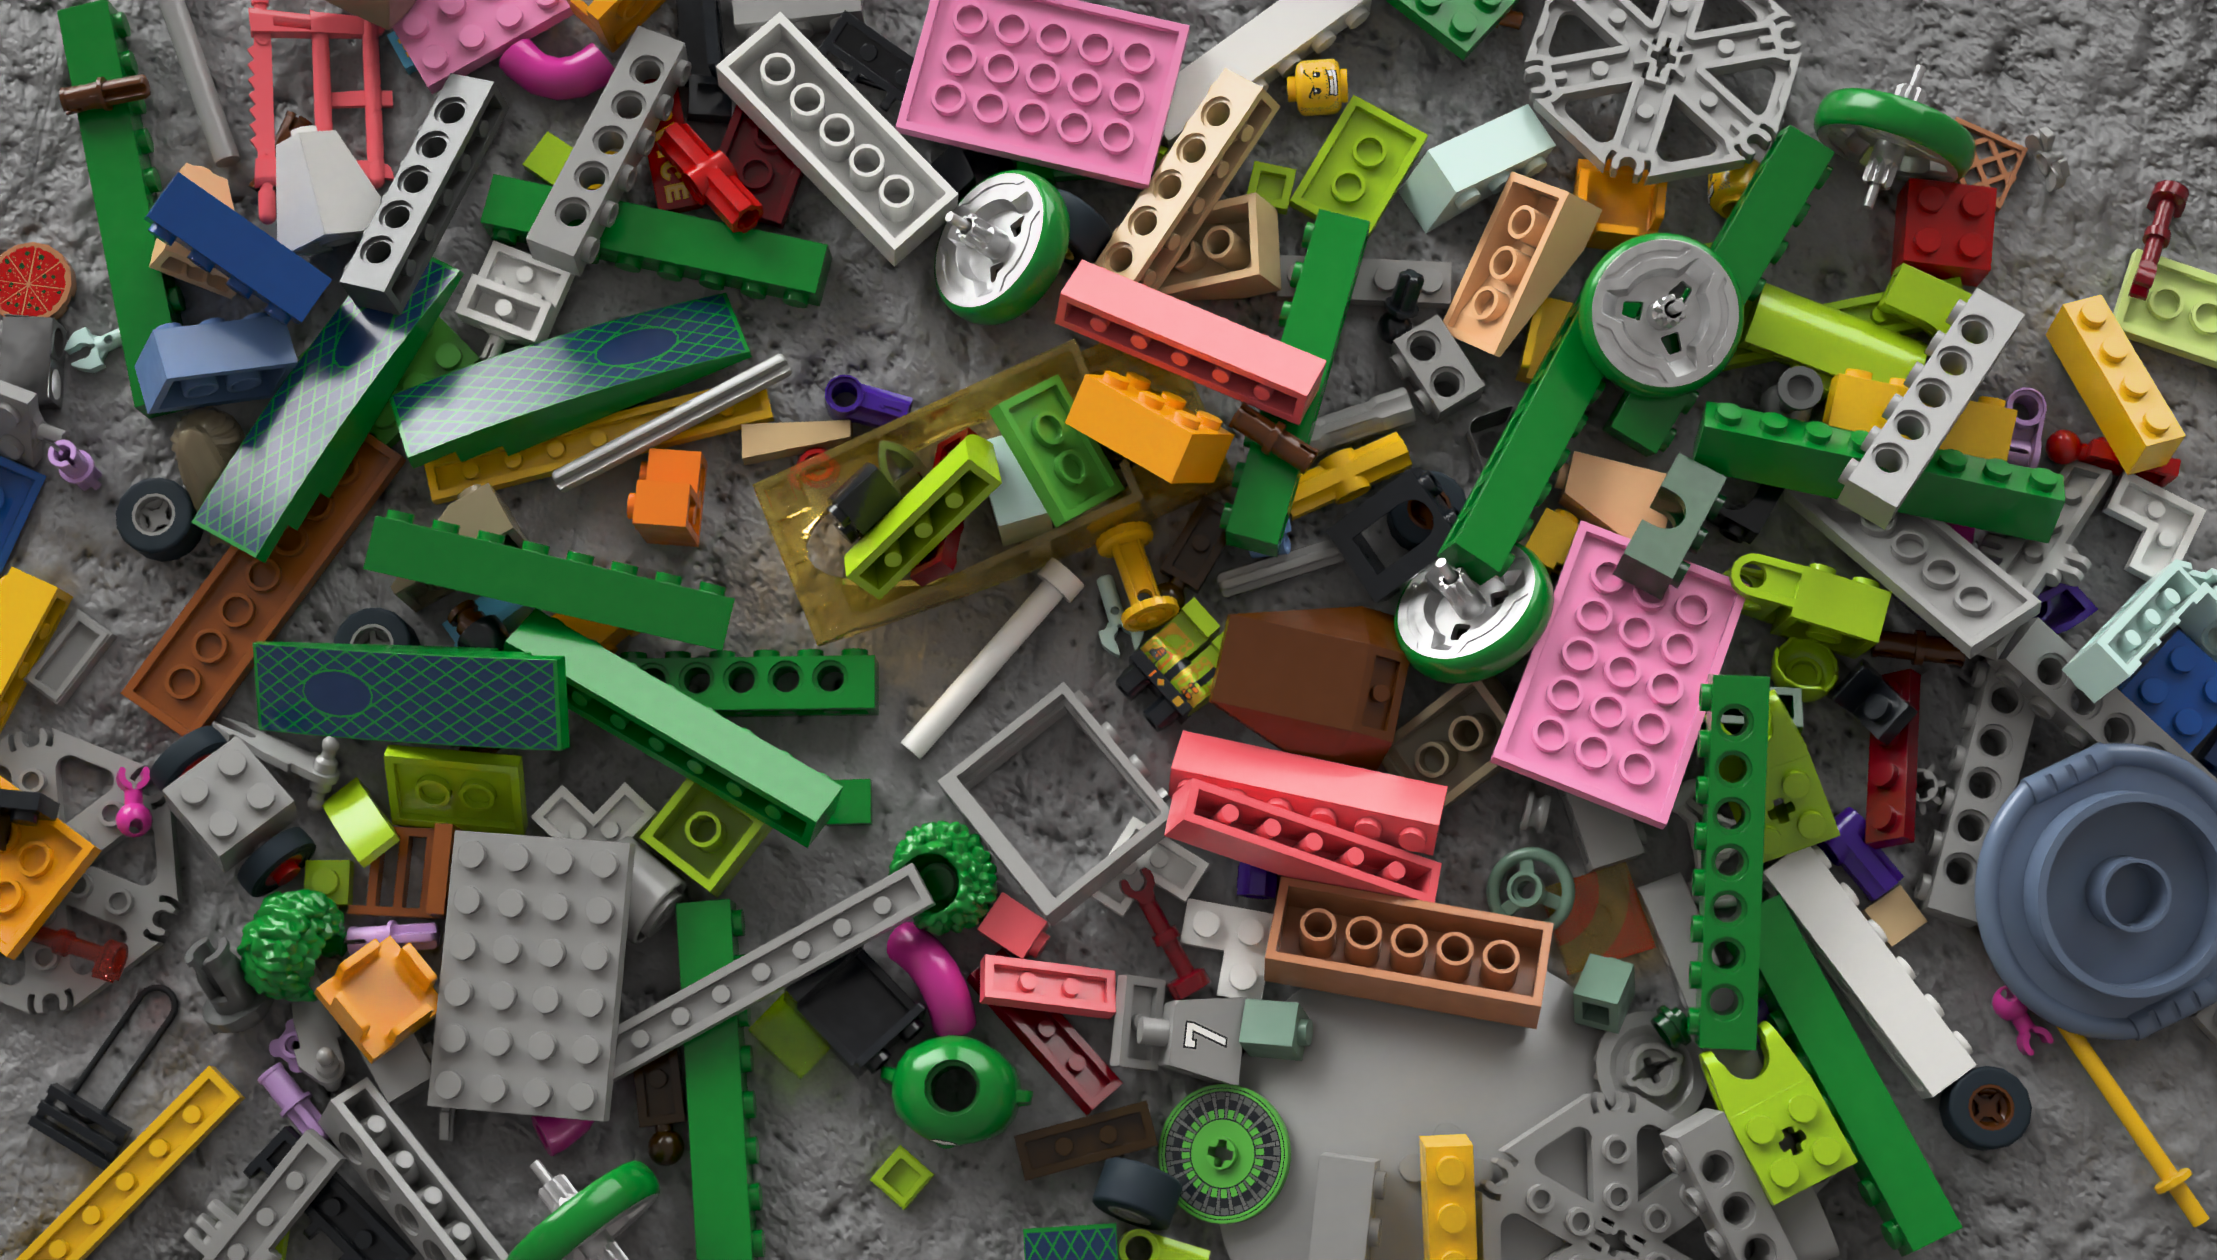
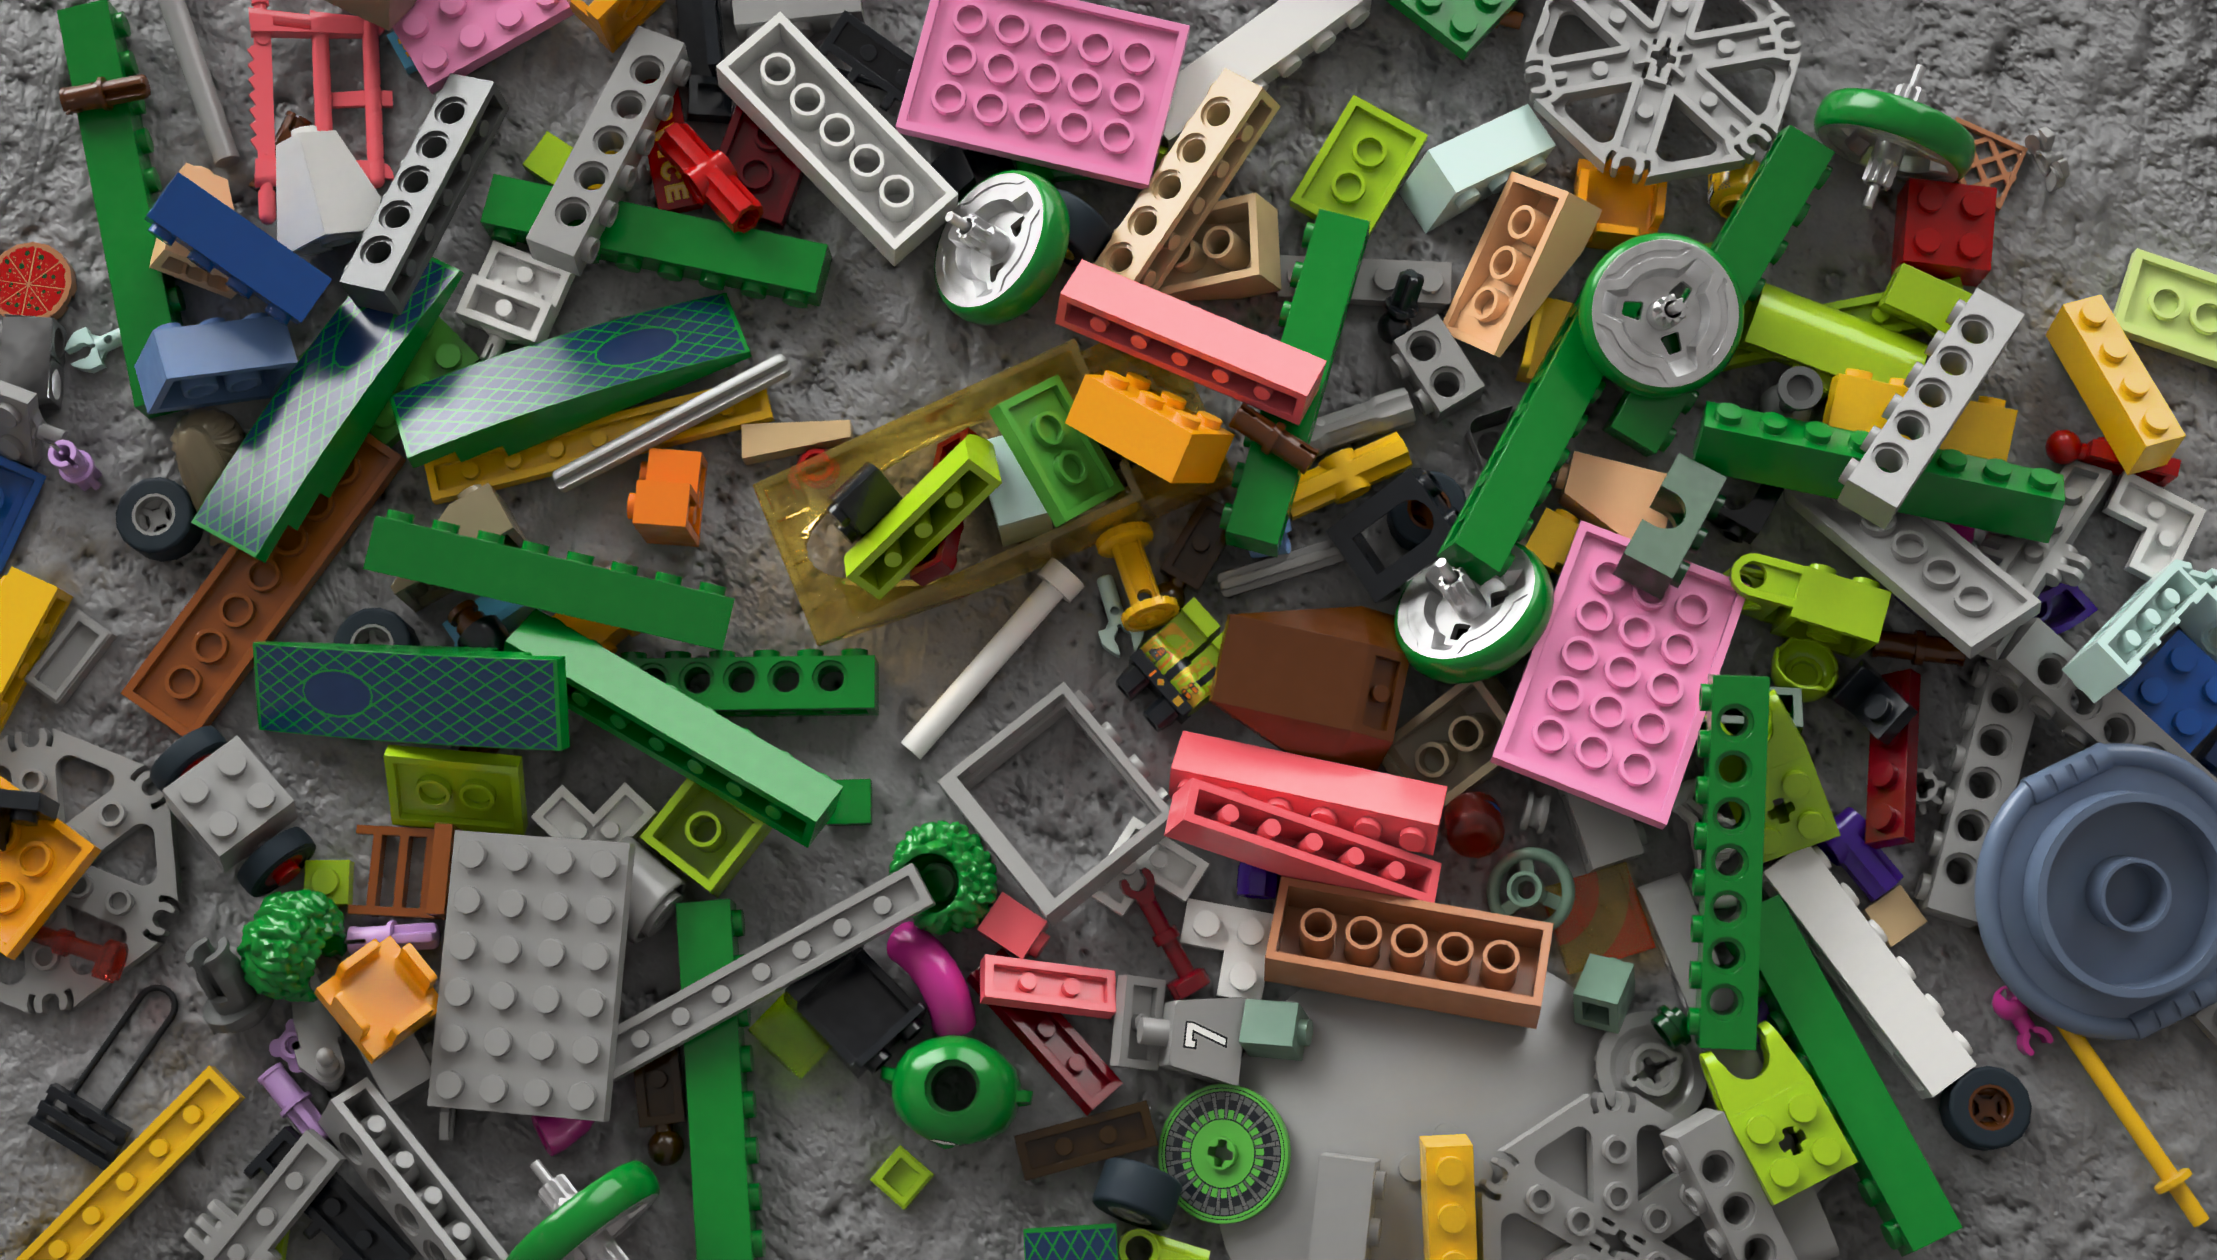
(133, 812): dark pink arm -> none
(314, 766): light grey piece -> none
(360, 822): lime slope -> none
(553, 76): dark pink cylinder -> none
(872, 407): dark purple piece -> none
(900, 466): flat silver plate -> none
(1273, 184): lime plate -> none
(1318, 87): yellow head -> none
(1474, 824): none -> clear red head
(2027, 434): lavender piece -> none
(2168, 200): dark red piece -> none

